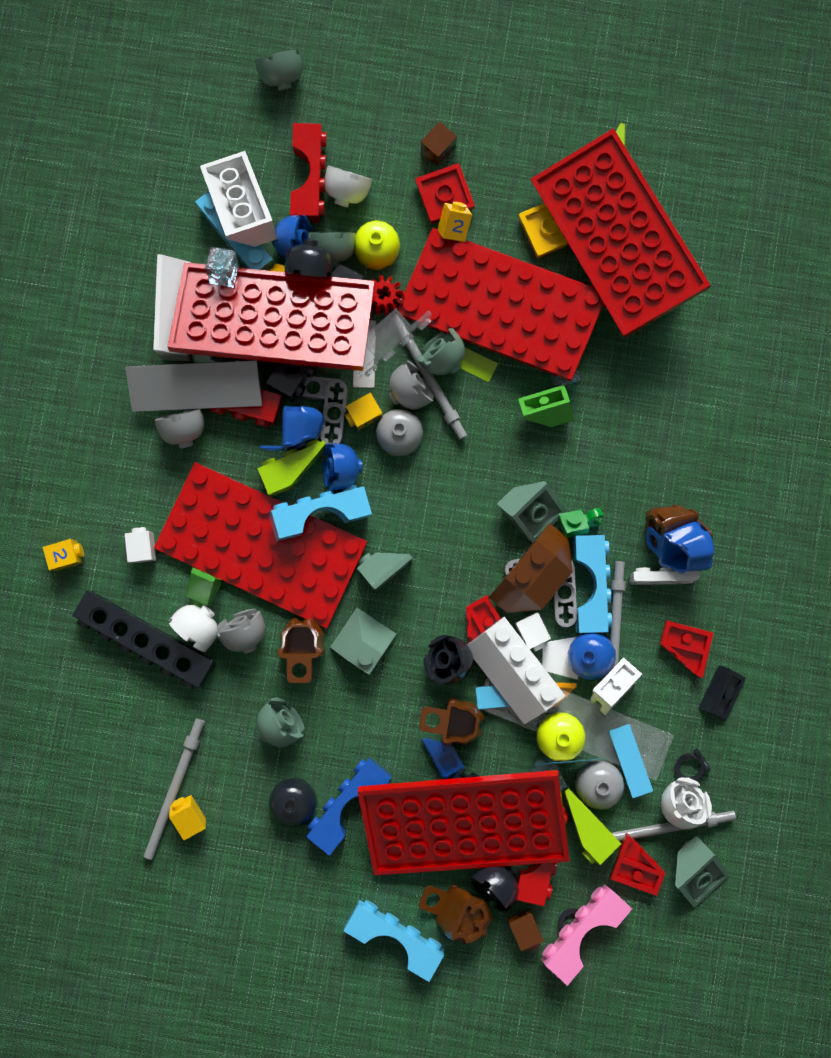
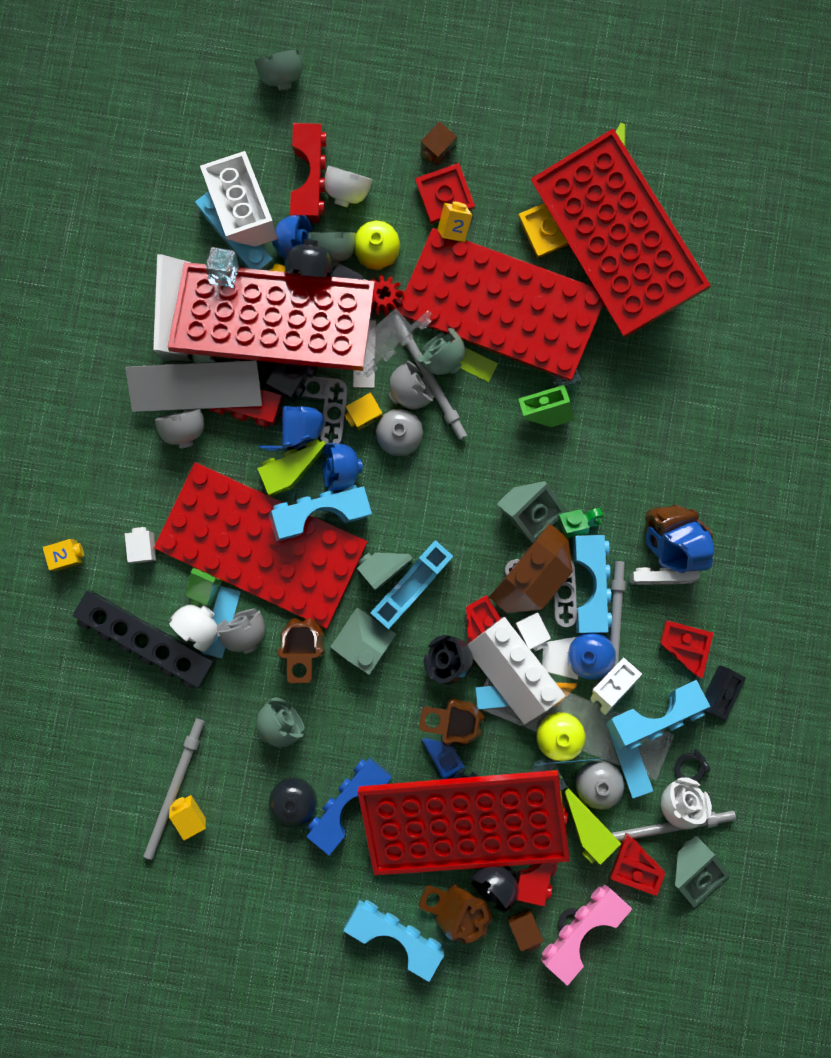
(223, 609): none -> medium azure sticker
(412, 584): none -> medium azure arch
(683, 704): none -> medium azure arch

